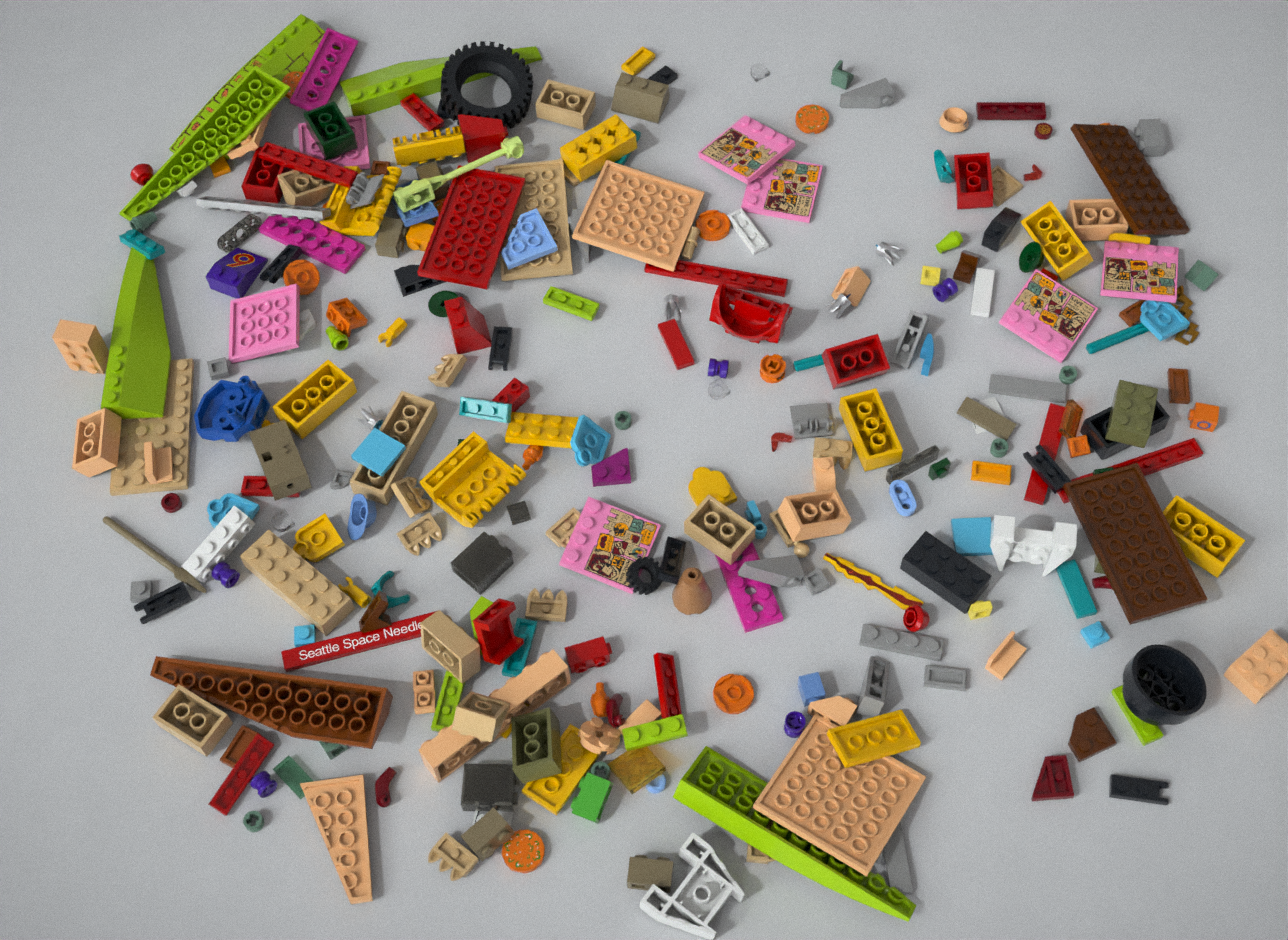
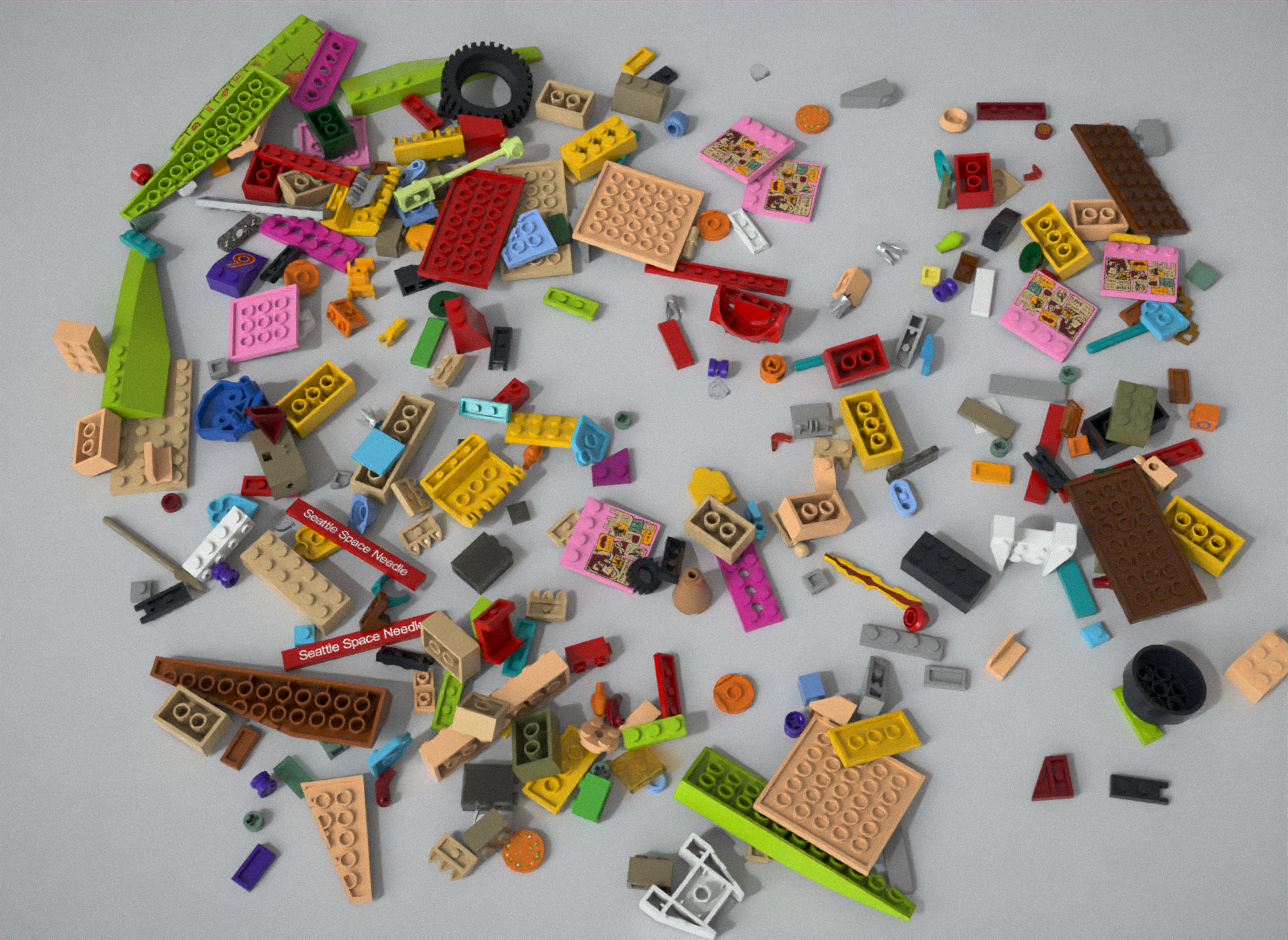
(241, 774): red tile -> none
(253, 867): none -> dark purple tile
(268, 419): none -> dark red slope
(337, 339): lime cone -> none
(355, 593): yellow bar -> none
(356, 544): none -> red tile
(359, 278): none -> light orange piece
(383, 758): none -> medium azure plate
(405, 659): none -> black hinge
(414, 171): none -> light blue plate
(428, 342): none -> bright green tile
(559, 229): none -> clear green tile
(676, 123): none -> medium blue head
(775, 571): light grey slope -> none
(840, 77): sand green panel -> none
(939, 469): dark green plate -> none
(944, 195): none -> olive plate
(972, 536): medium azure tile -> none
(980, 609): light yellow plate -> none
(1089, 735): reddish brown plate -> none
(1156, 473): none -> light nougat torso

